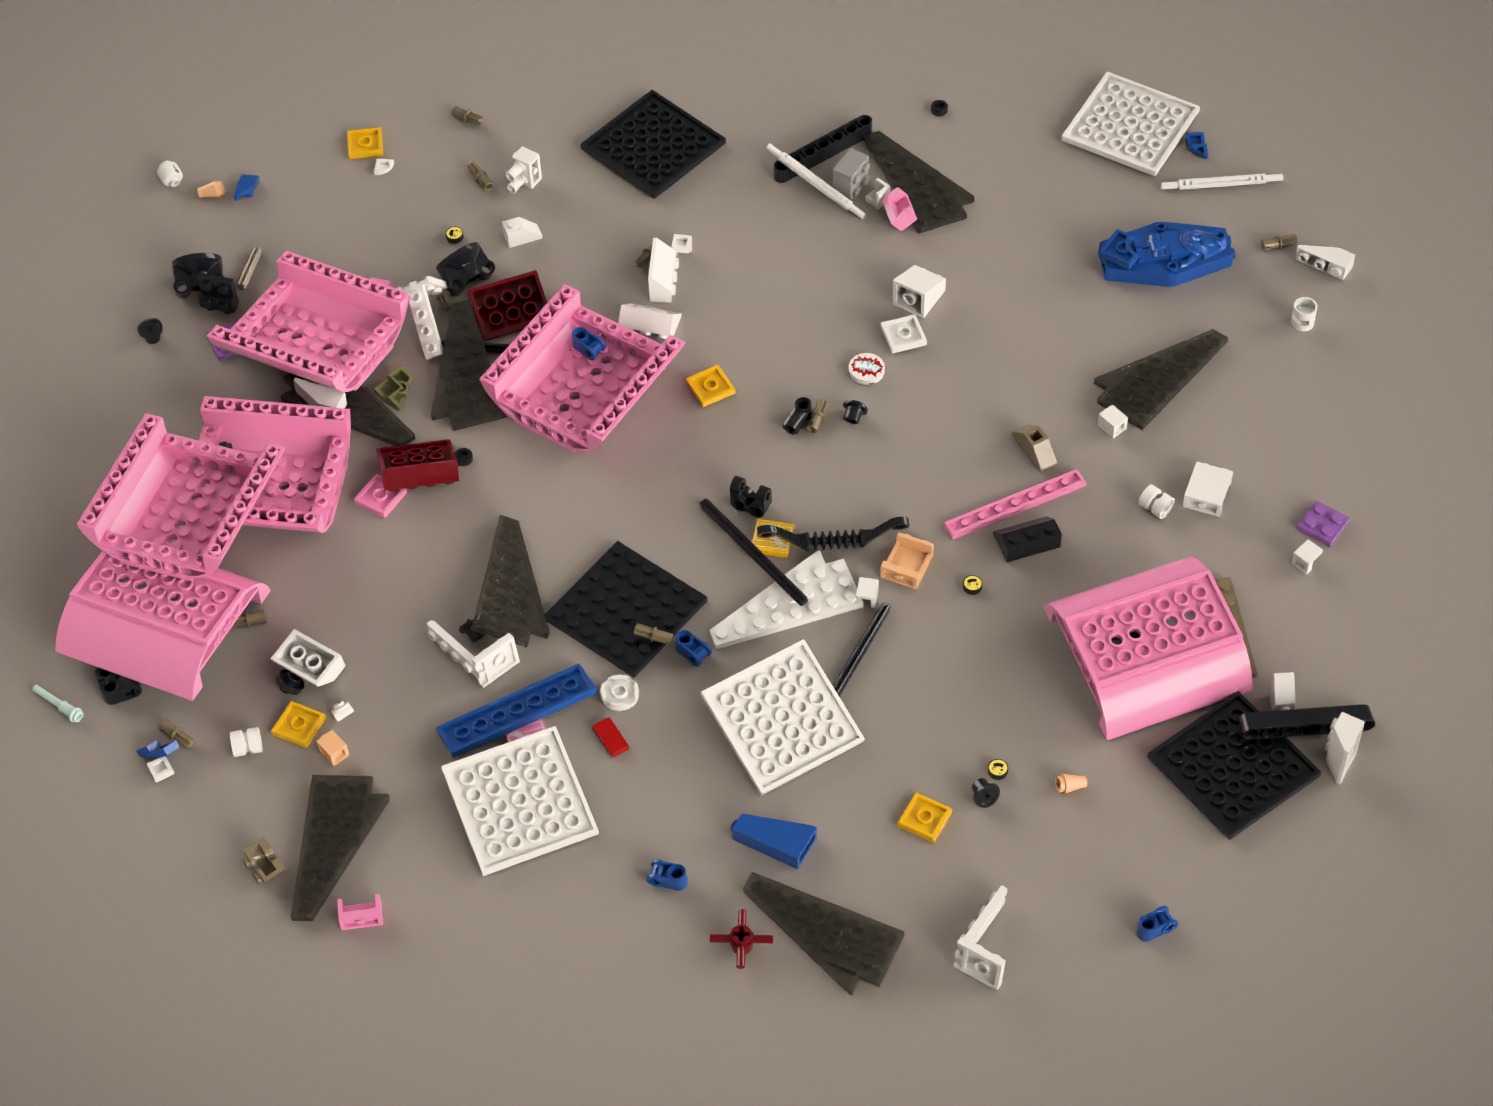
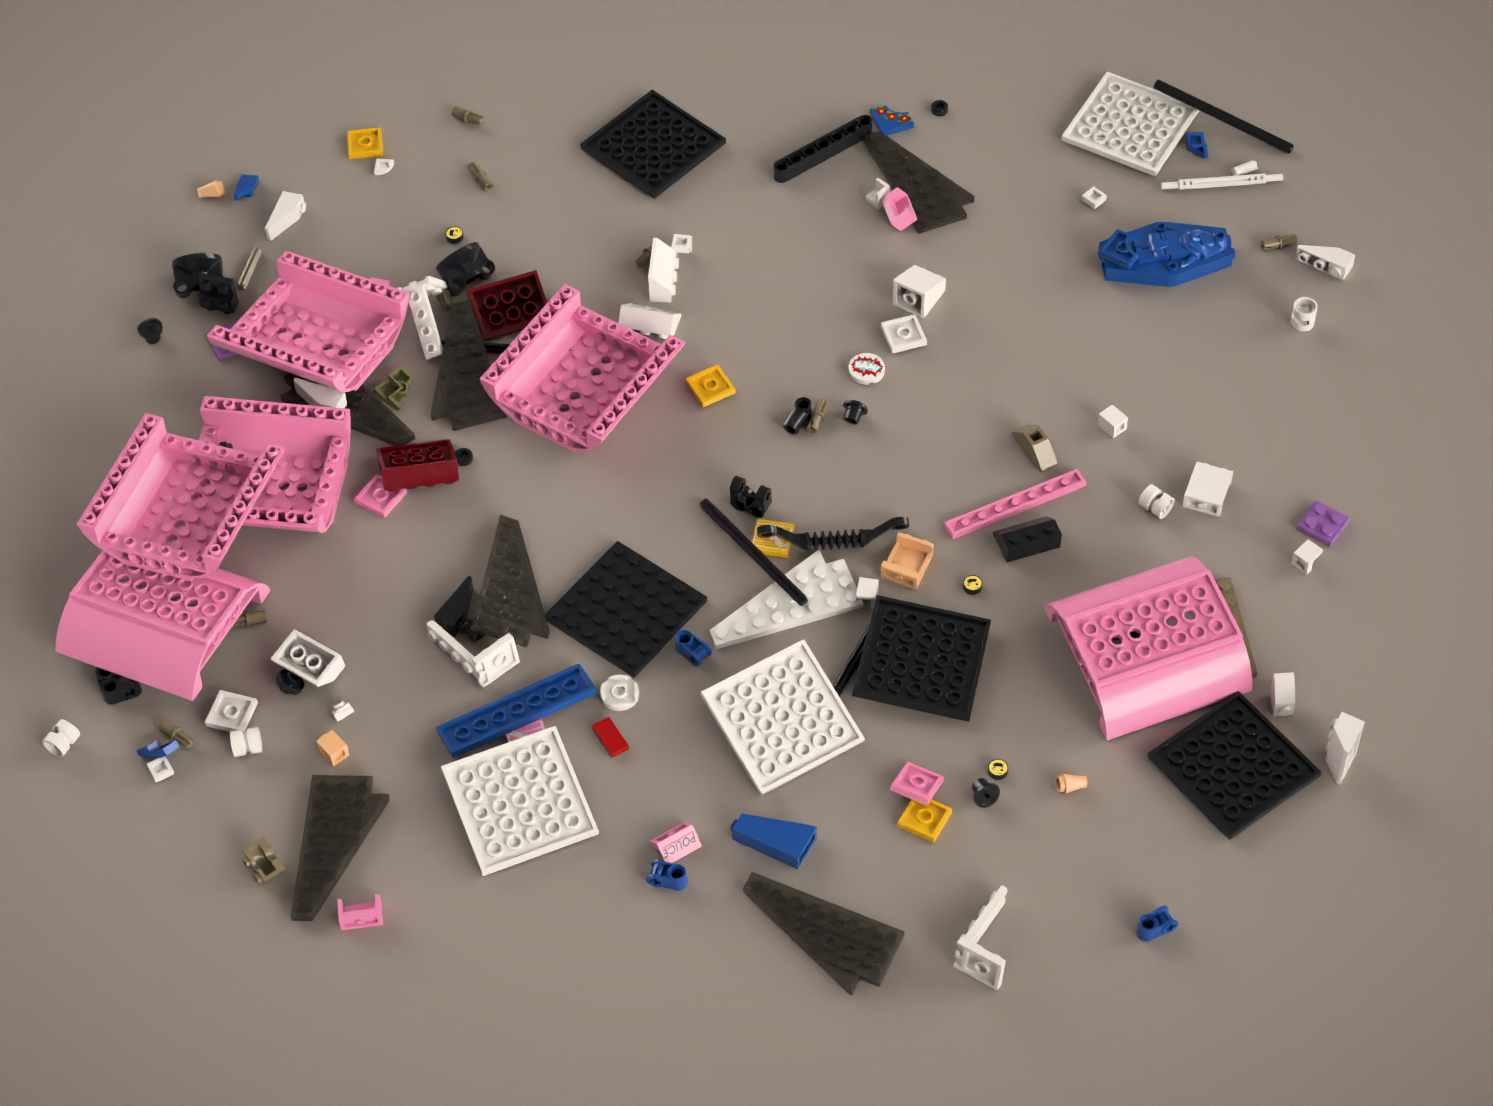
(59, 740): none -> white wheel
(64, 707): light aqua pin -> none
(169, 173): white head -> none
(231, 711): none -> white plate
(285, 213): none -> white slope
(298, 724): yellow tile -> none
(456, 608): none -> black slope
(520, 231): white slope -> none
(525, 170): white brick -> none
(587, 343): blue piece -> none
(653, 634): dark tan axle -> none
(677, 842): none -> bright pink panel
(740, 932): dark red bar -> none
(814, 180): white axle -> none
(851, 173): light grey brick -> none
(890, 121): none -> blue tile
(916, 783): none -> bright pink tile
(922, 658): none -> black plate
(1094, 197): none -> white plate
(1152, 382): clear smoke wing -> none
(1224, 116): none -> black axle
(1244, 168): none -> white piece
(1299, 721): black beam -> none

